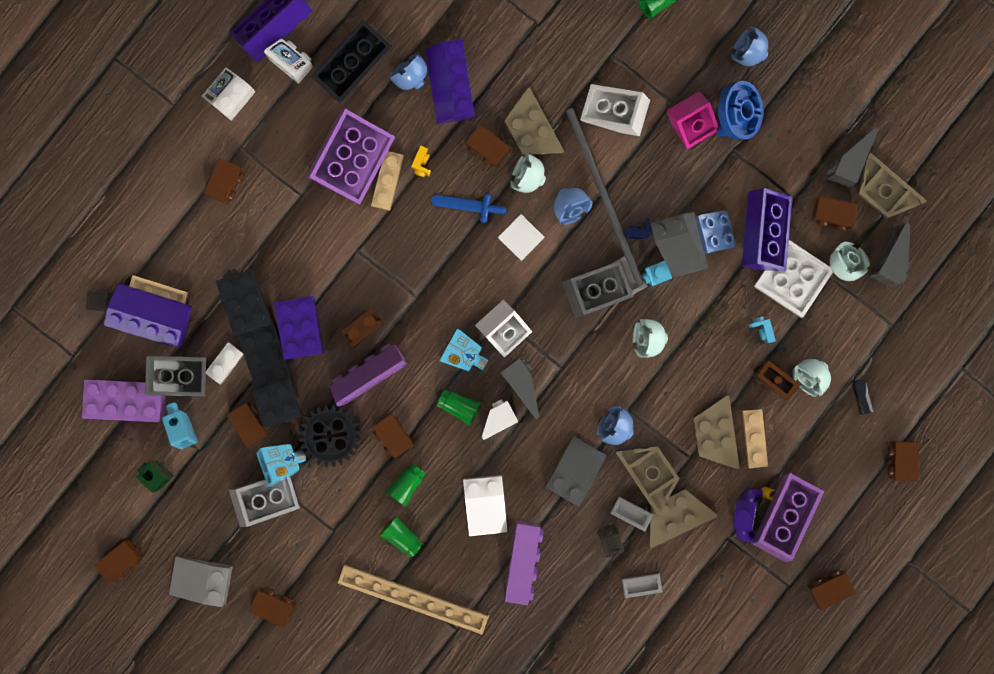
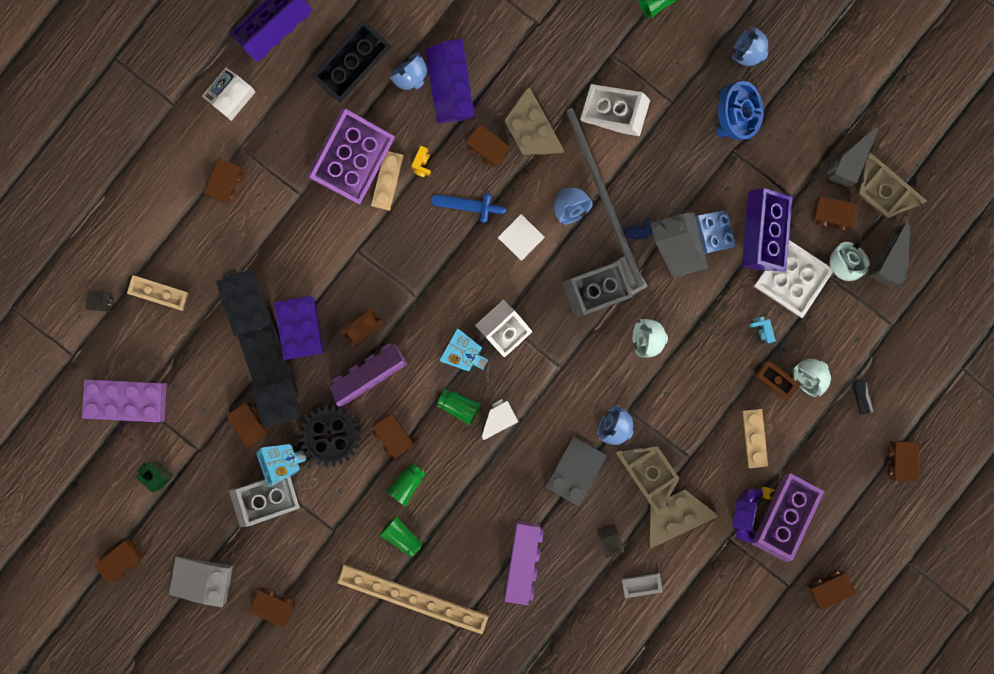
(148, 315): dark purple slope -> none
(175, 376): dark grey slope -> none
(179, 427): medium azure torso -> none
(224, 363): white plate -> none
(289, 60): white slope -> none
(485, 505): white slope -> none
(521, 382): dark grey slope -> none
(528, 173): light aqua cylinder -> none
(632, 514): light grey tile -> none
(656, 274): medium azure bracket -> none
(693, 119): dark pink slope -> none
(716, 434): dark tan wing -> none

